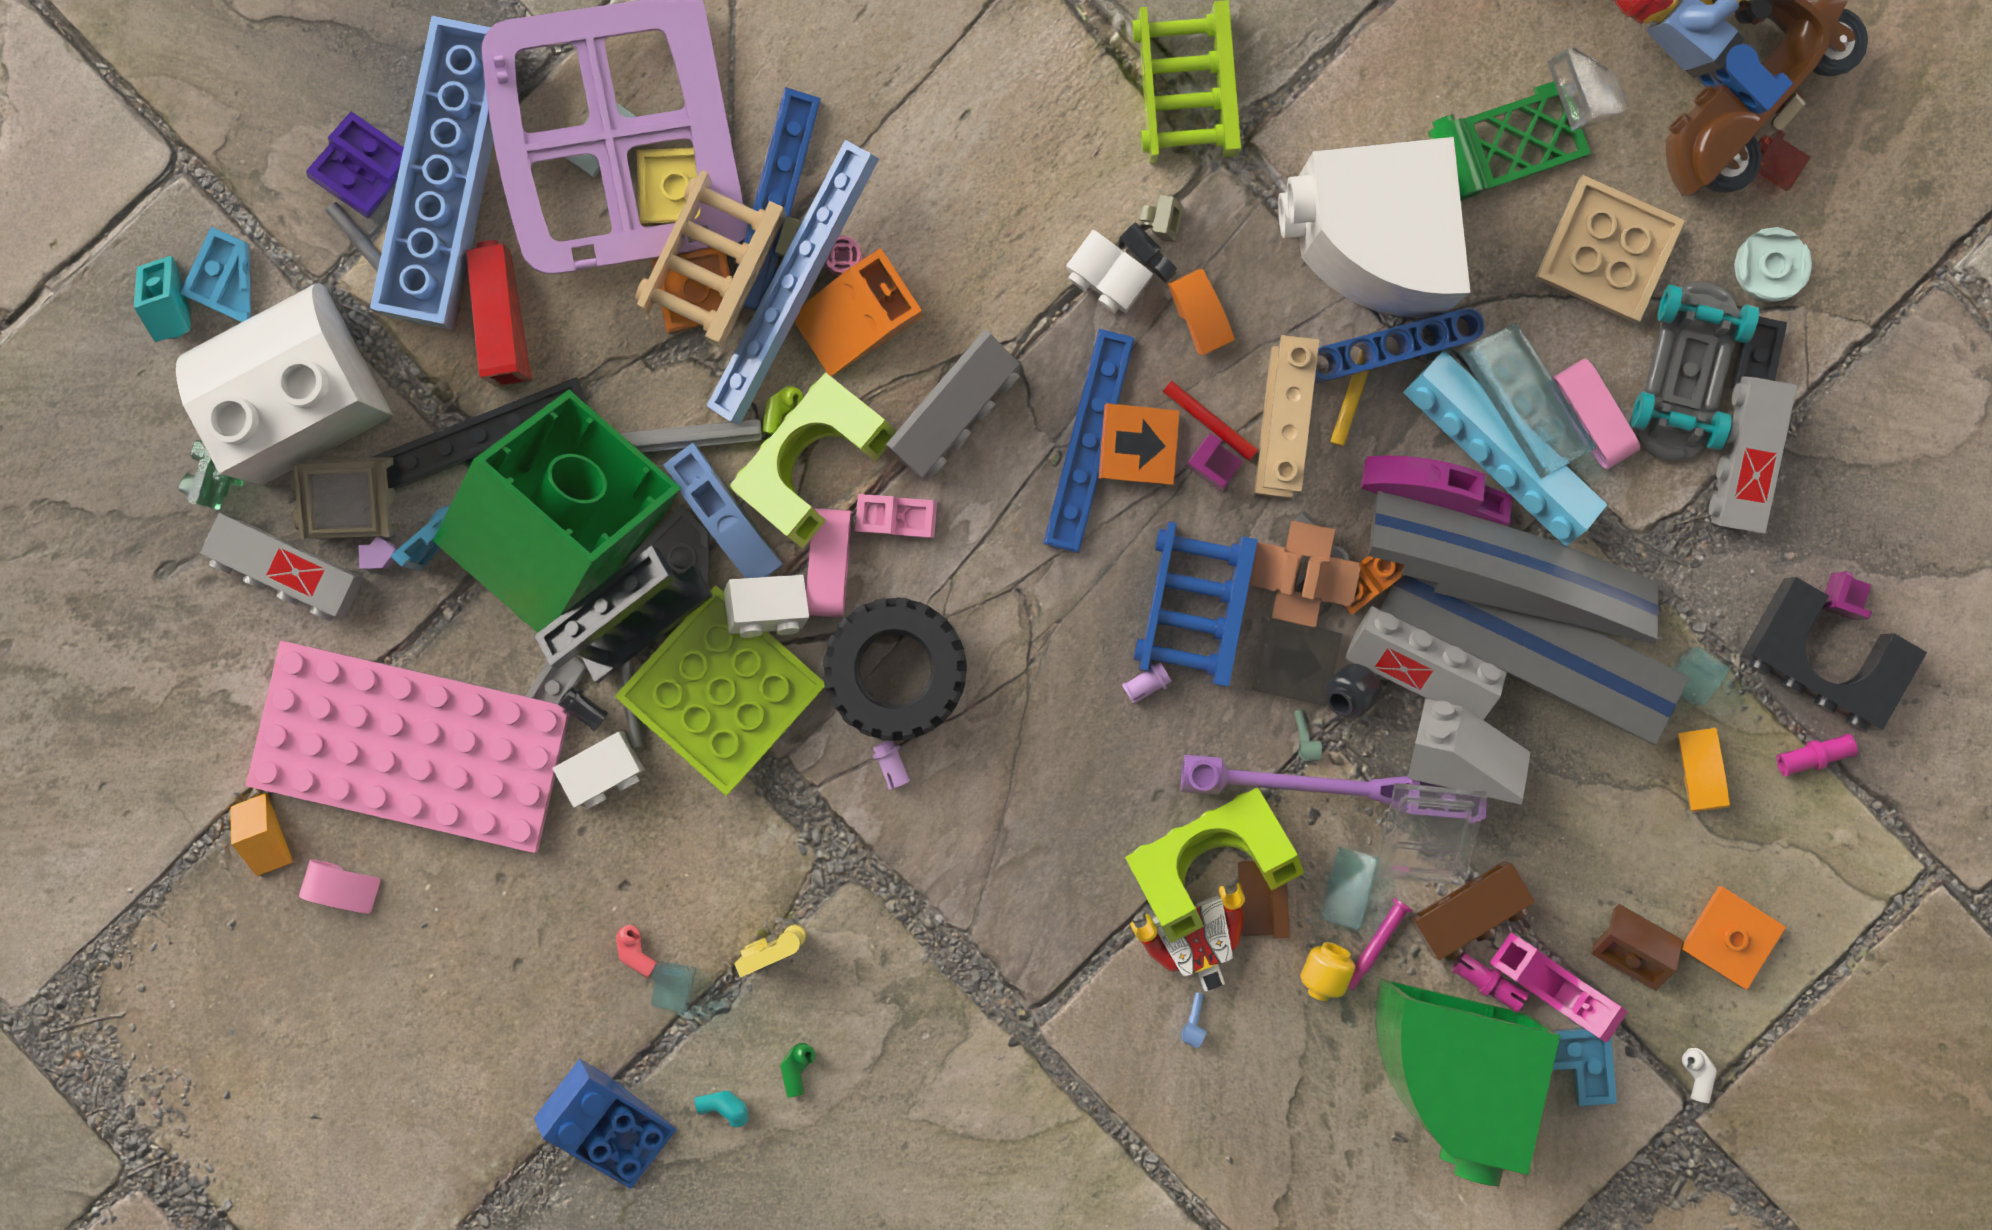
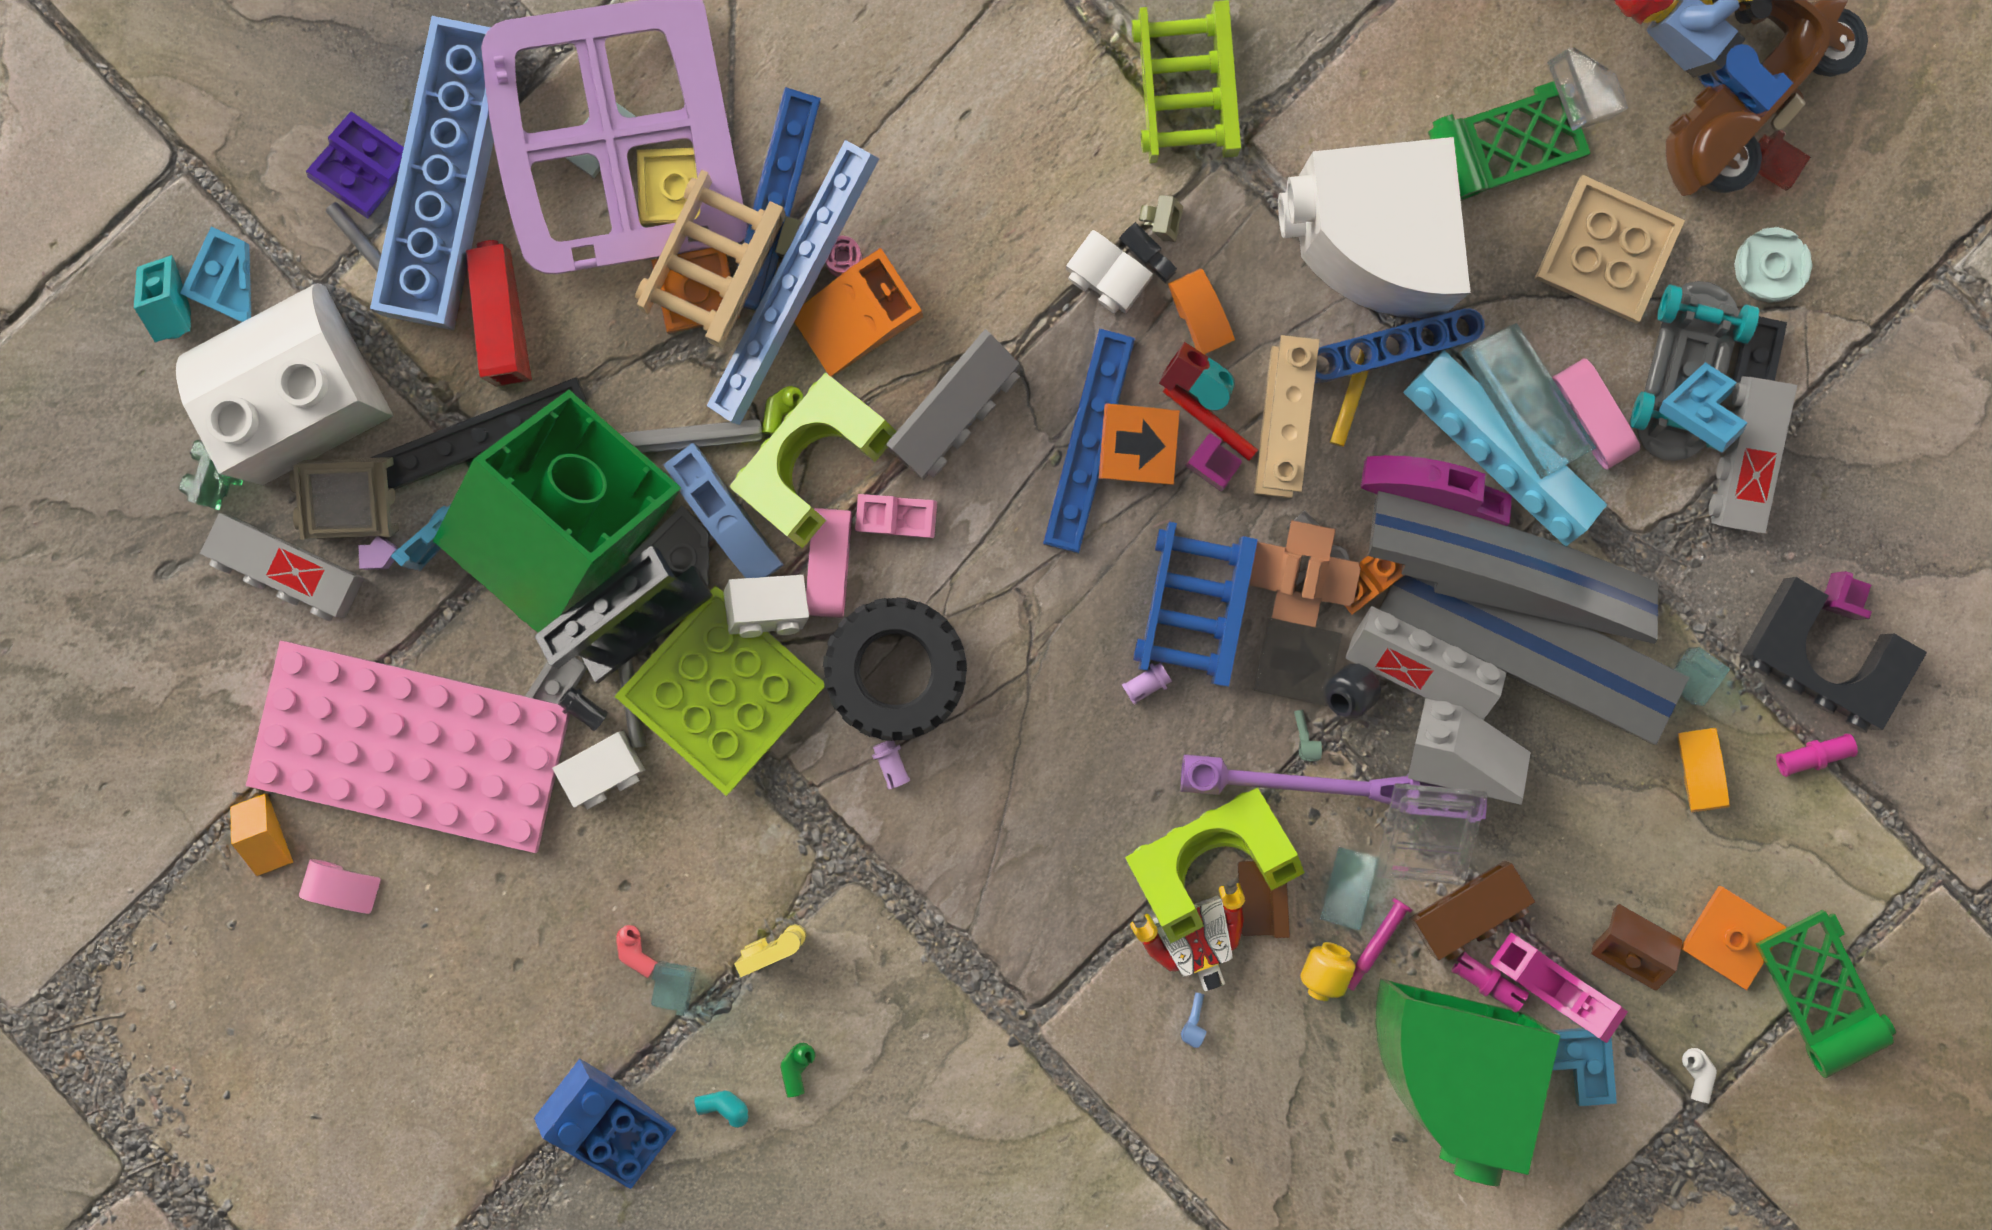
(1200, 377): none -> leg
(1698, 408): none -> dark azure plate
(1838, 1041): none -> green piece

